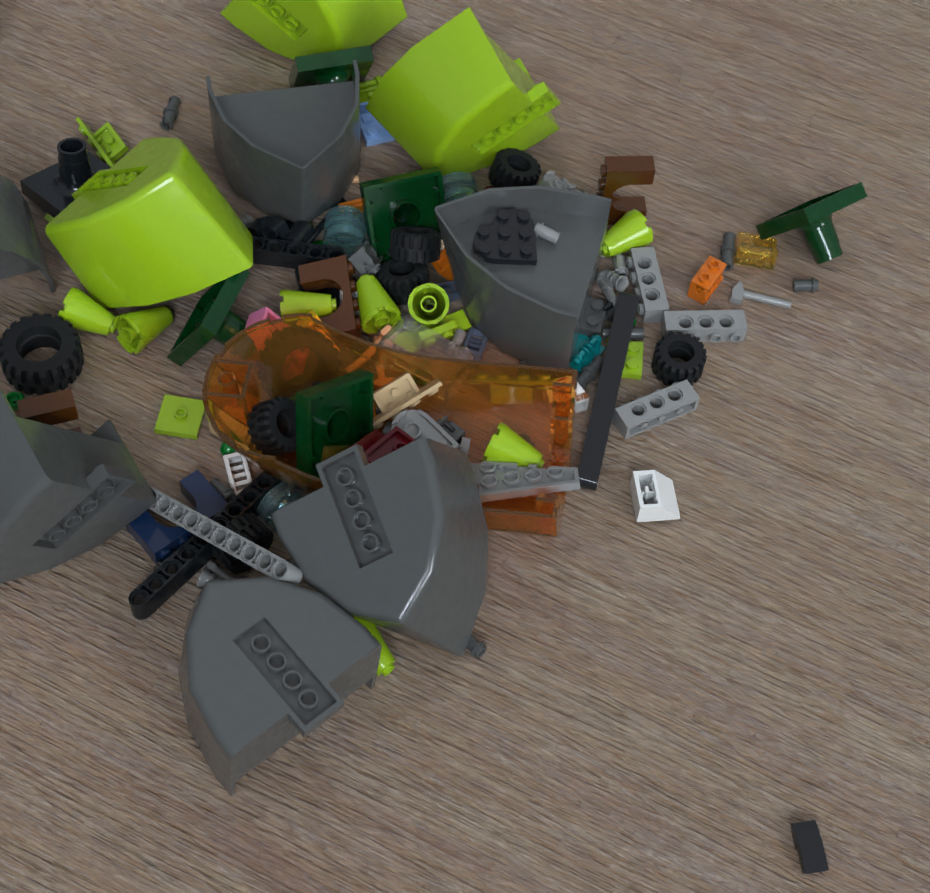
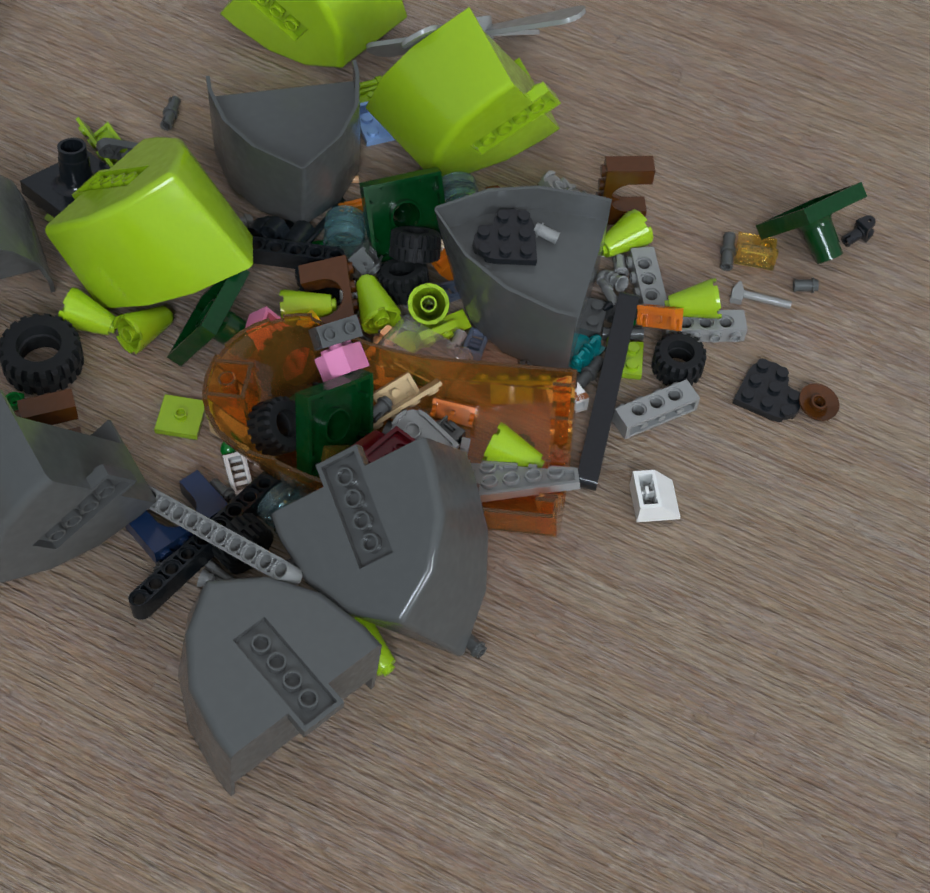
(110, 148): none -> dark grey beam
(330, 67): dark green piece -> none
(335, 332): none -> dark grey hinge
(341, 360): none -> bright pink brick
(382, 406): none -> dark grey pin
(456, 411): none -> orange hinge
(514, 169): black tyre -> none
(520, 26): none -> light grey piece
(660, 317): none -> orange hinge
(698, 300): none -> lime cone
(706, 280): orange hinge -> none
(767, 392): none -> black plate
(809, 846): black slope -> none
(823, 397): none -> reddish brown dish
(861, 230): none -> black piece

